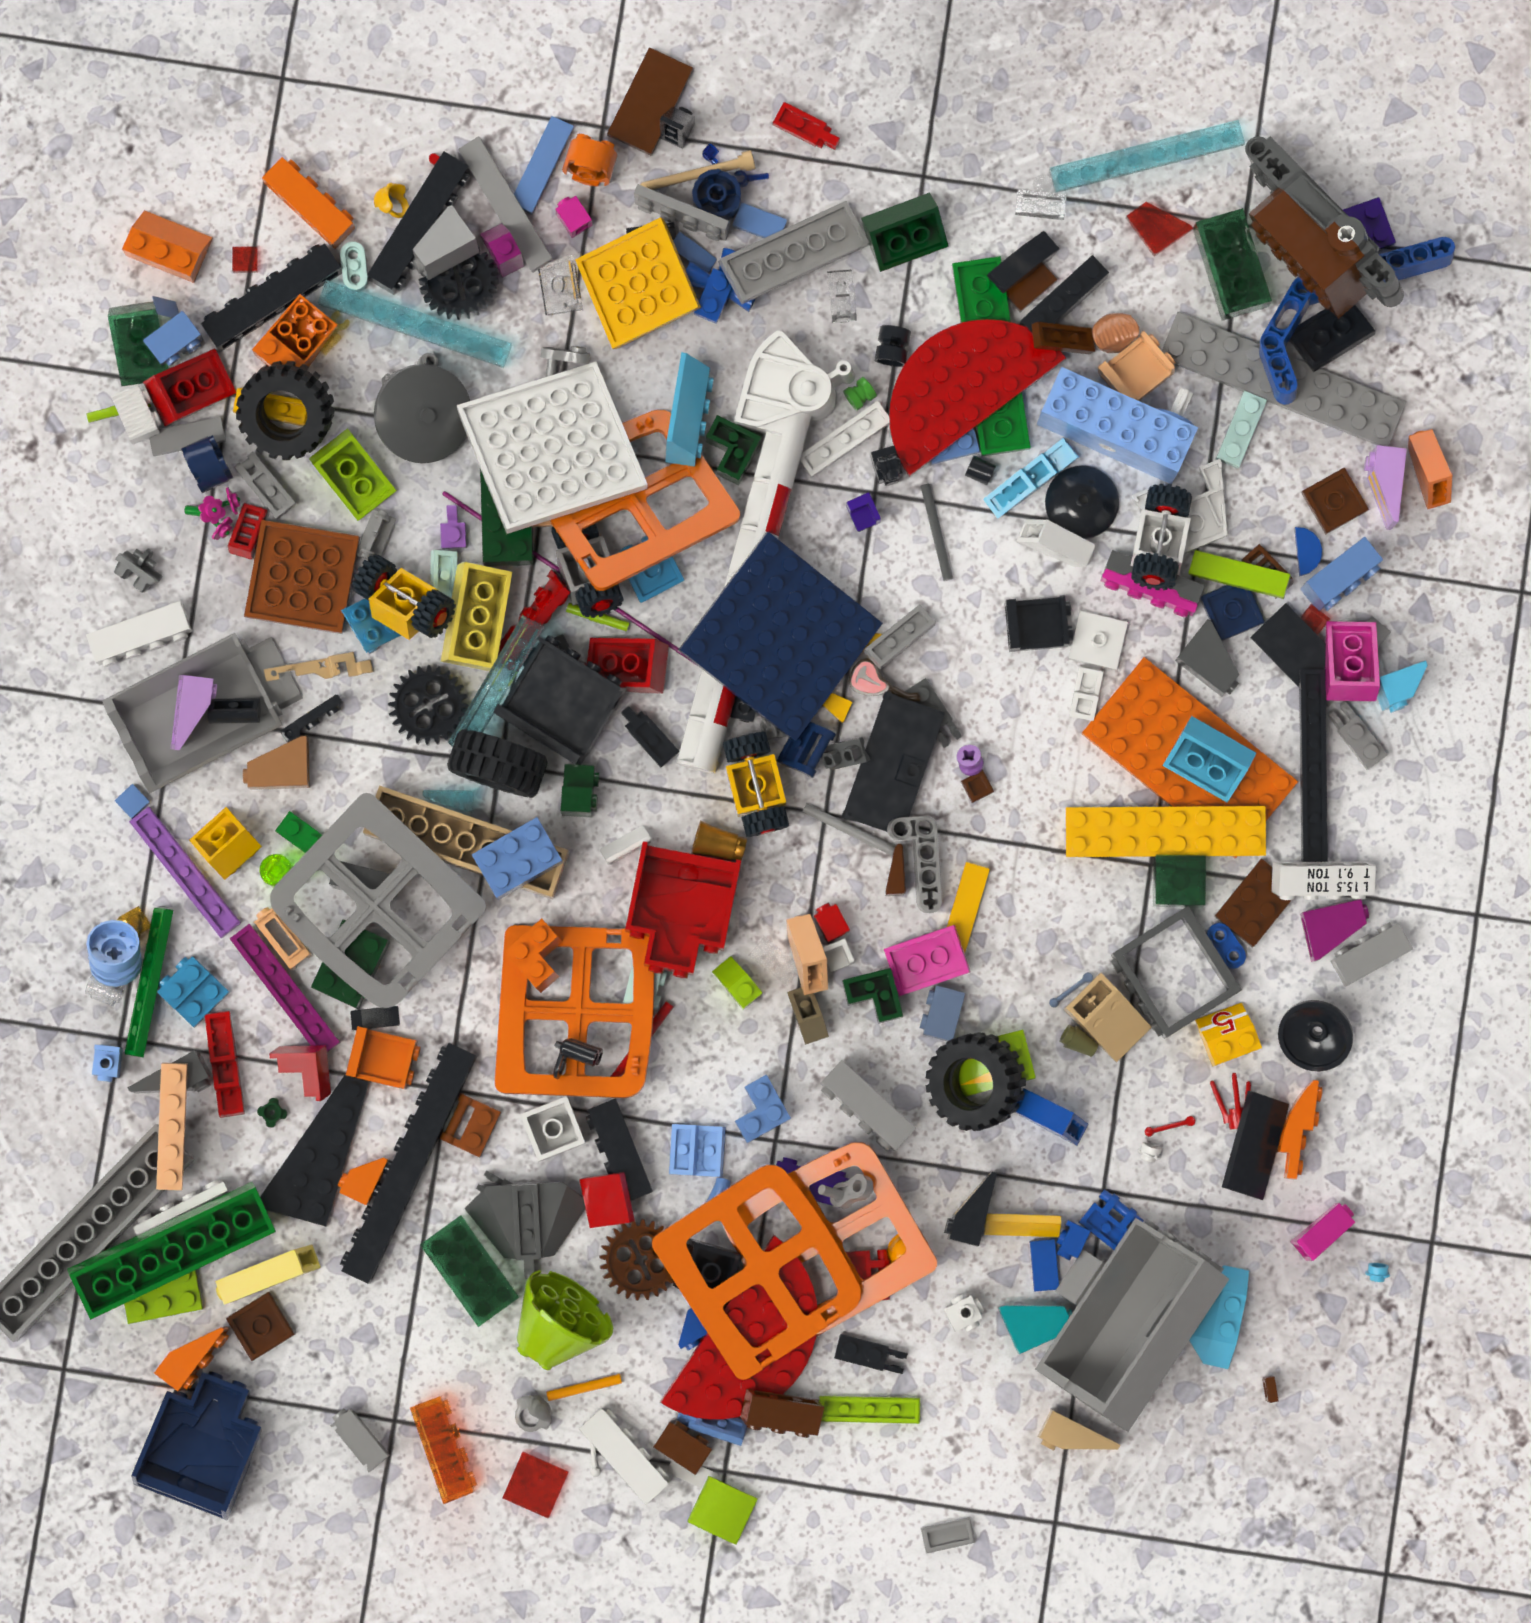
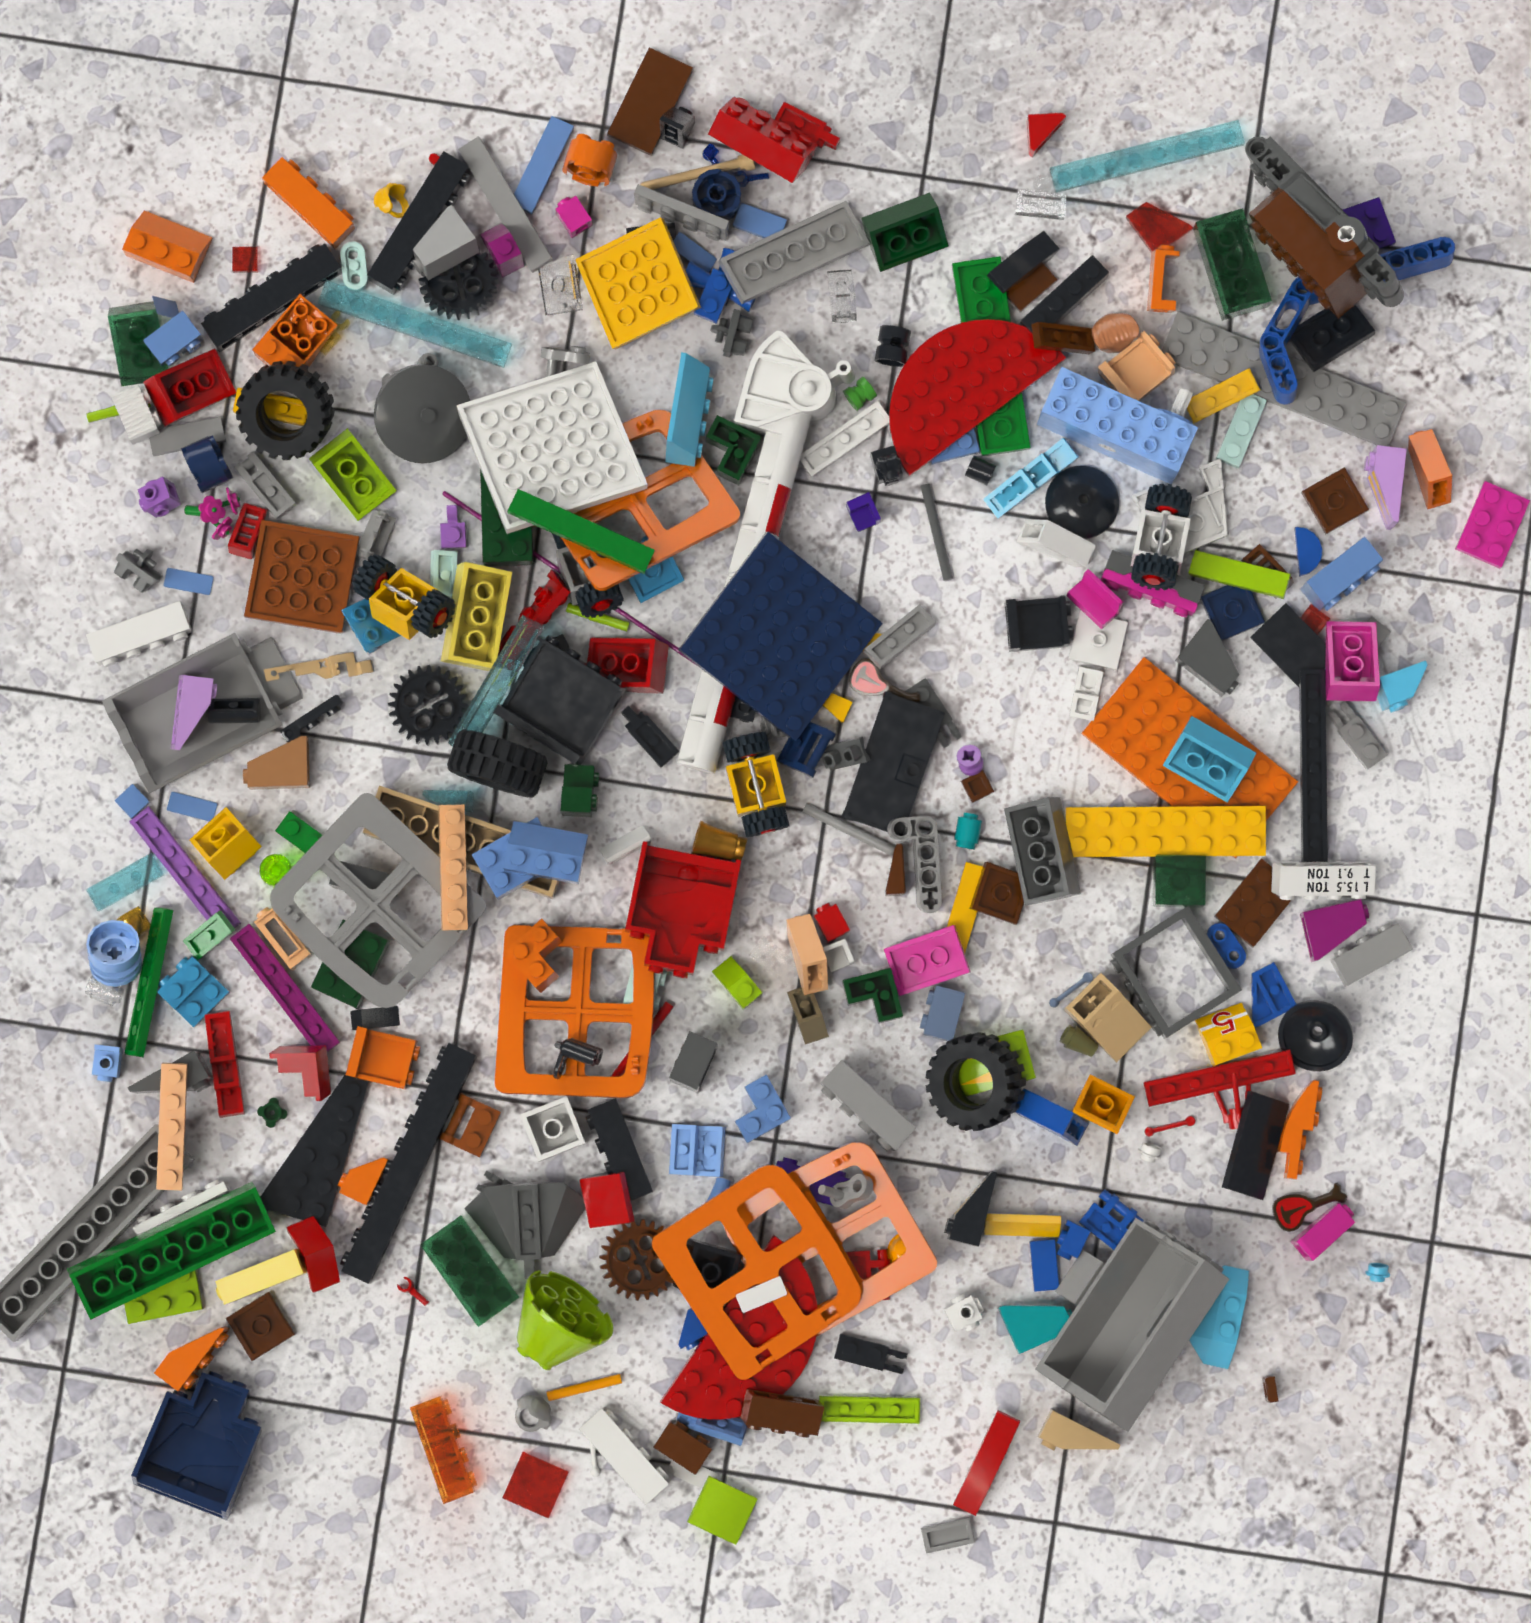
(125, 882): none -> clear light blue tile
(158, 497): none -> medium lavender brick
(188, 581): none -> medium blue sticker
(191, 806): none -> medium blue sticker
(209, 935): none -> plate
(317, 1252): none -> red panel
(359, 1438): light grey window -> none
(413, 1292): none -> red hand
(453, 867): none -> light nougat plate
(545, 852): none -> medium blue slope
(581, 531): none -> green tile
(693, 1062): none -> dark grey piece
(738, 323): none -> dark grey hips
(761, 1294): none -> white sticker
(763, 139): none -> red brick
(968, 831): none -> teal brick
(986, 1462): none -> red slope
(998, 894): none -> reddish brown tile
(1041, 128): none -> red slope
(1042, 850): none -> dark grey slope
(1095, 599): none -> dark pink panel
(1103, 1104): none -> light orange slope
(1155, 300): none -> orange panel
(1219, 1078): none -> red tile
(1222, 395): none -> yellow tile
(1269, 995): none -> blue wing
(1292, 1208): none -> dark brown piece
(1492, 524): none -> dark pink plate

